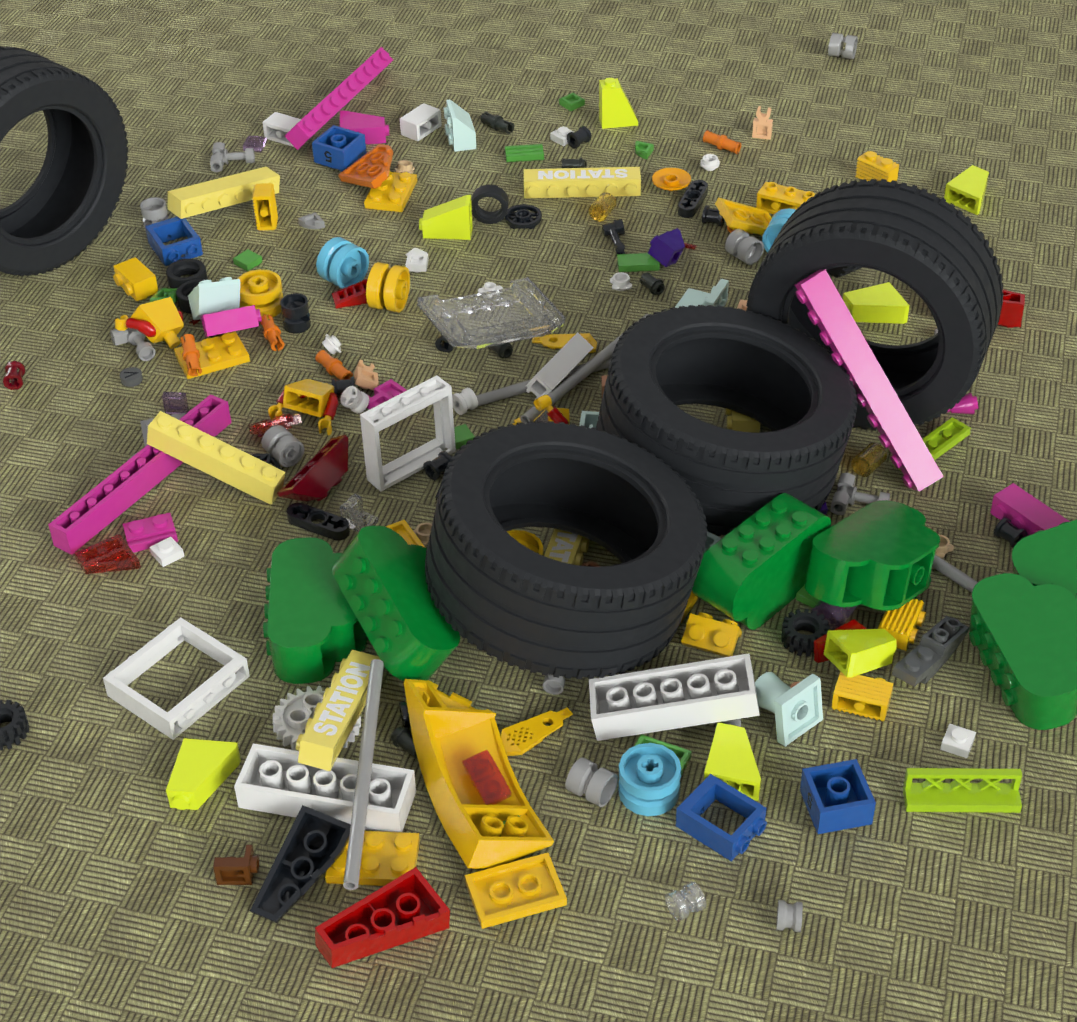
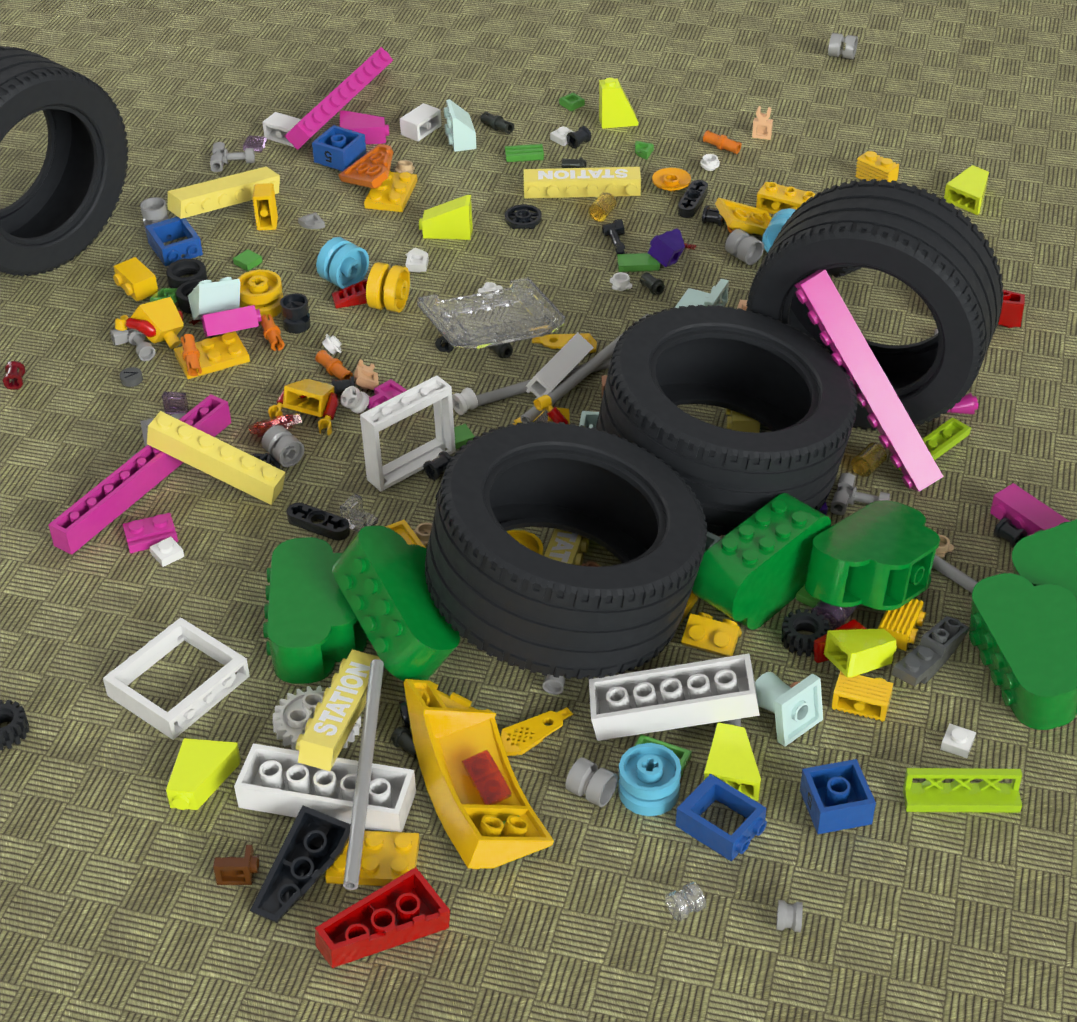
(107, 556): clear red wing -> none
(319, 473): dark red wedge -> none
(489, 191): black tyre -> none
(515, 890): yellow plate -> none
(877, 304): neon yellow slope -> none

